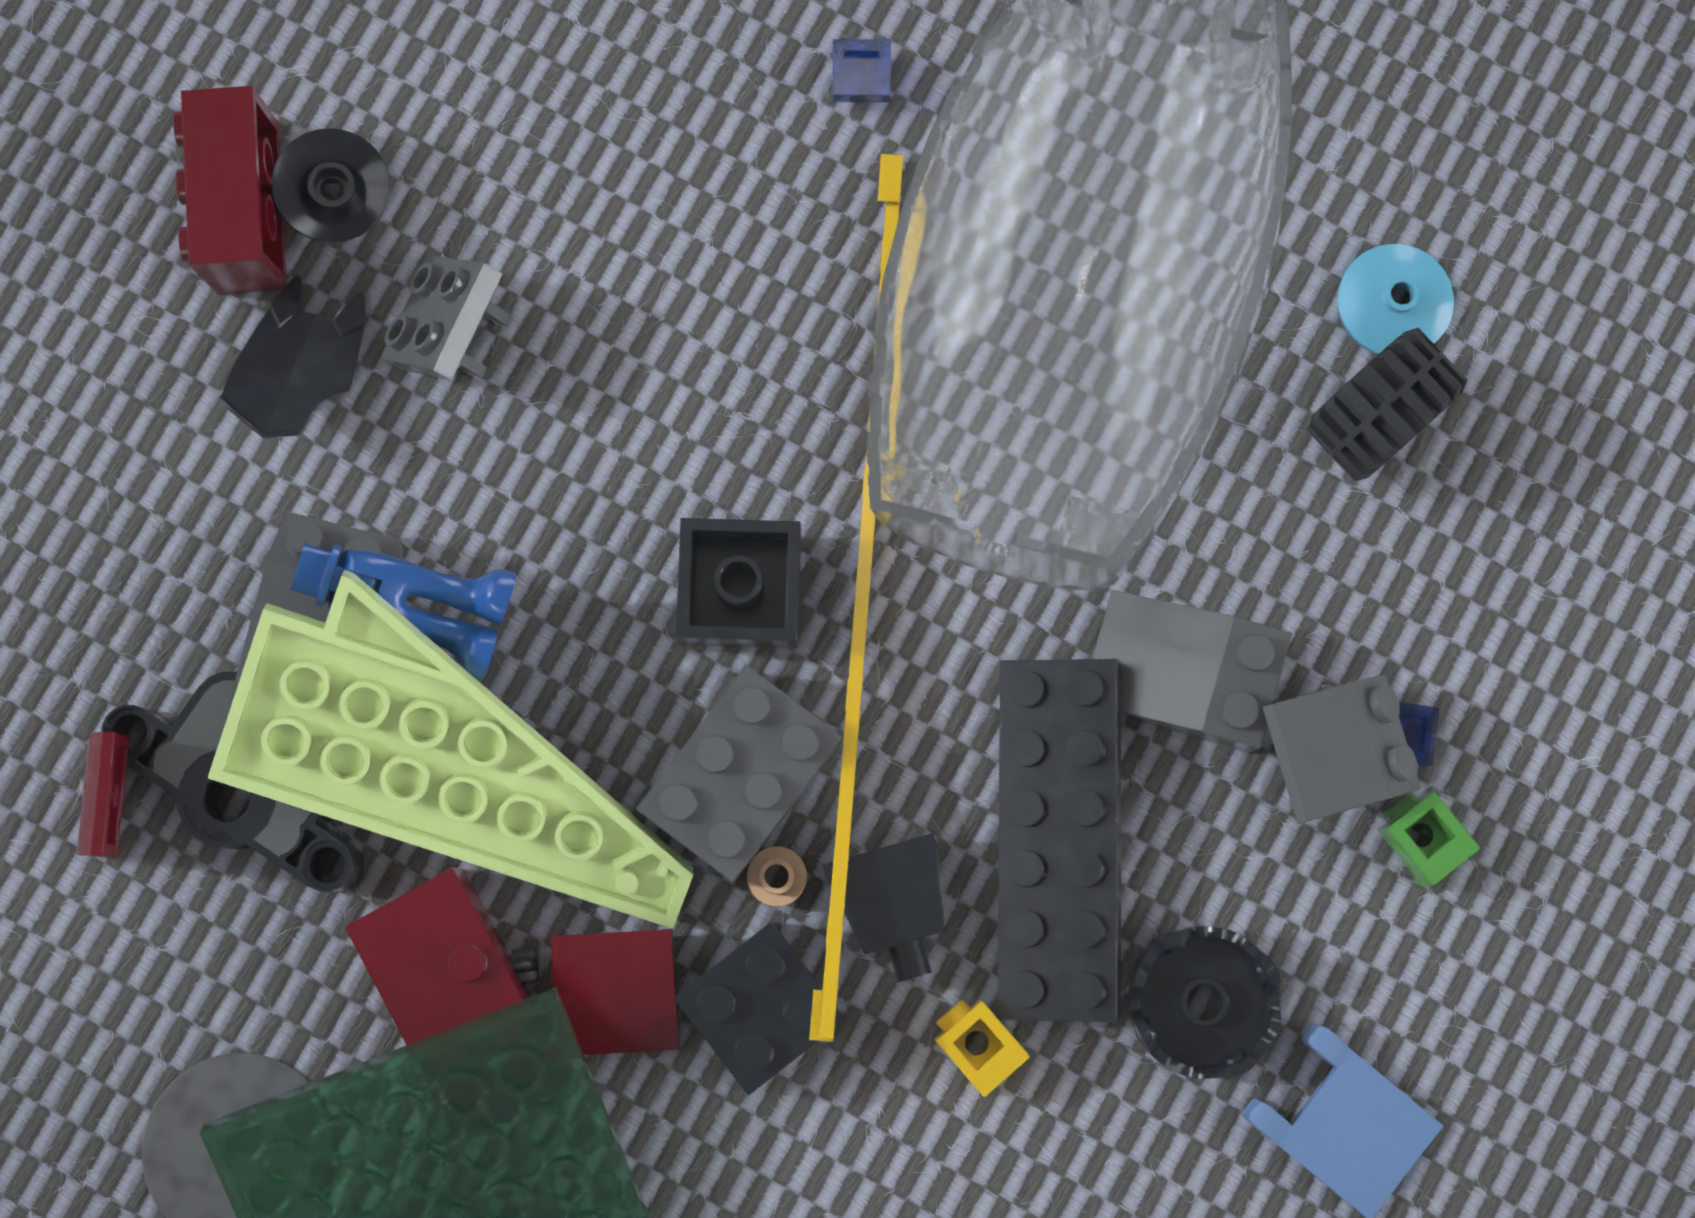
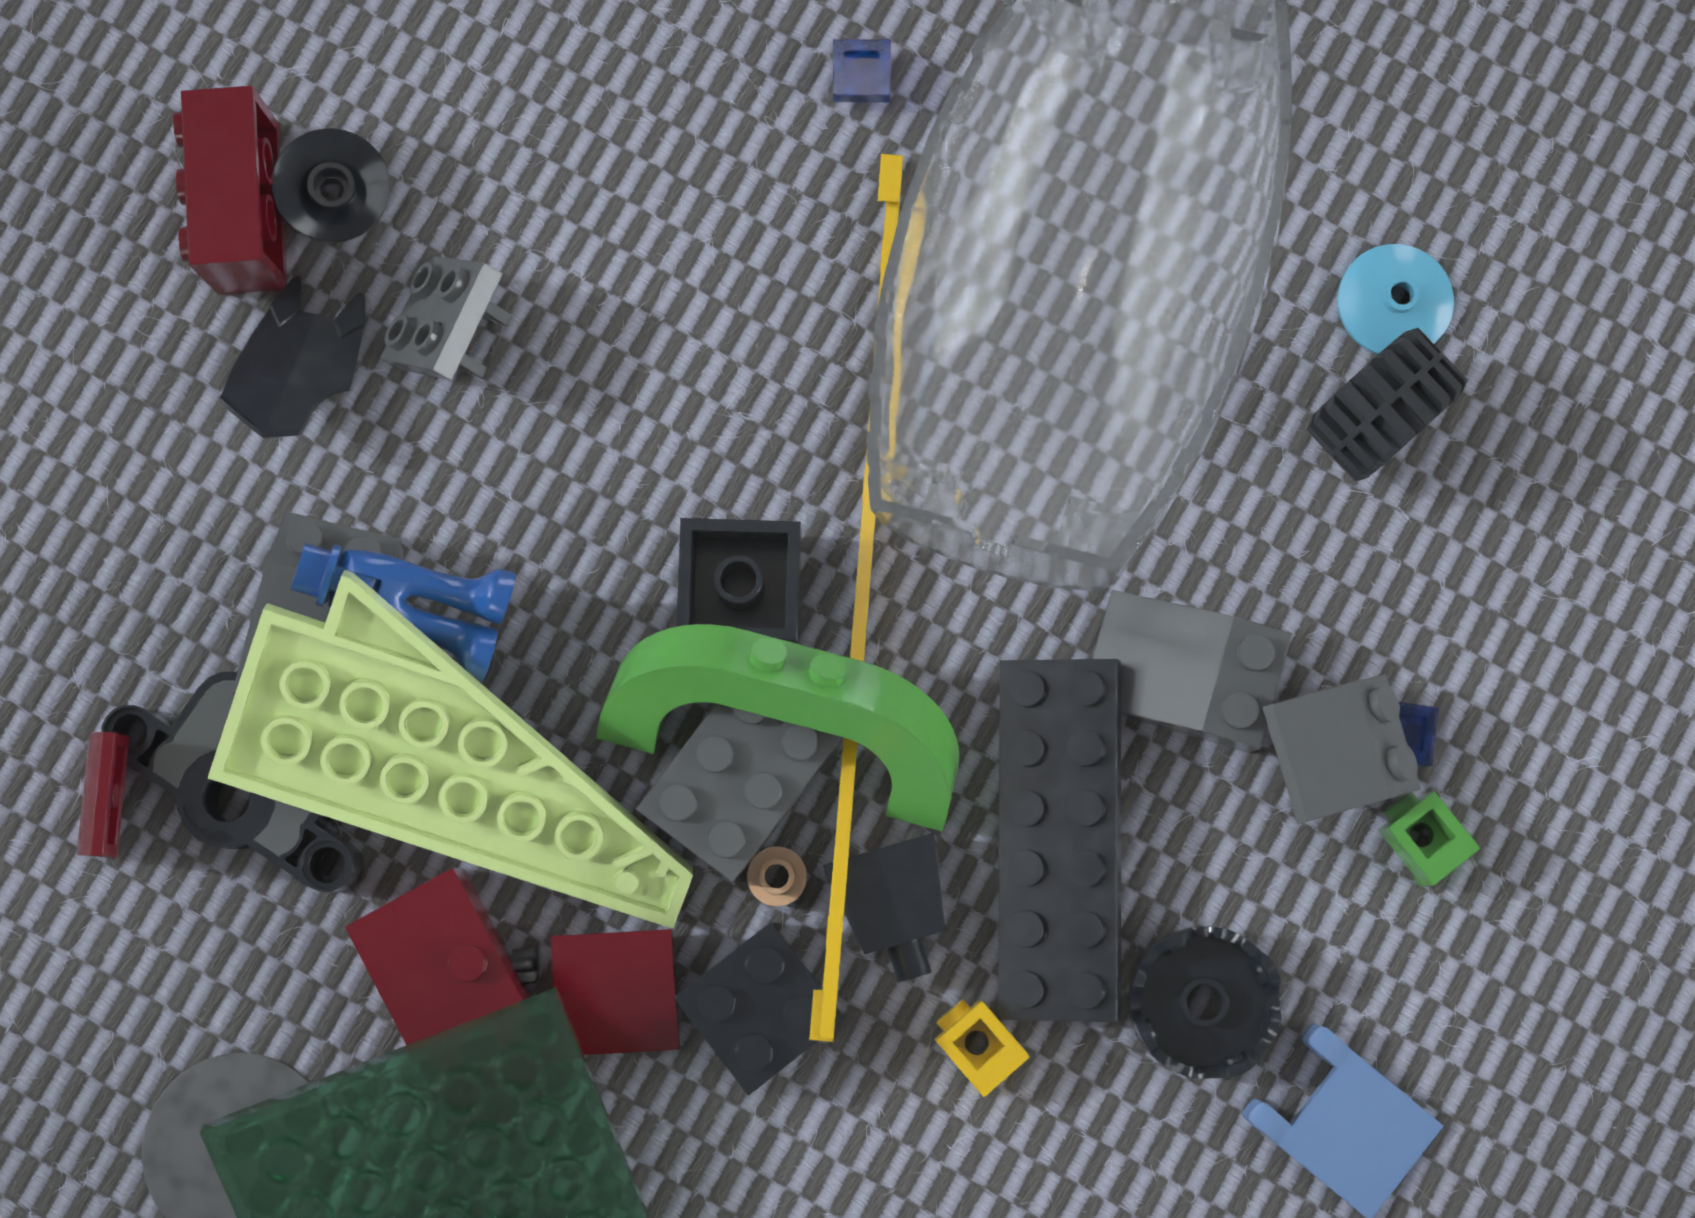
(795, 687): none -> bright green arch

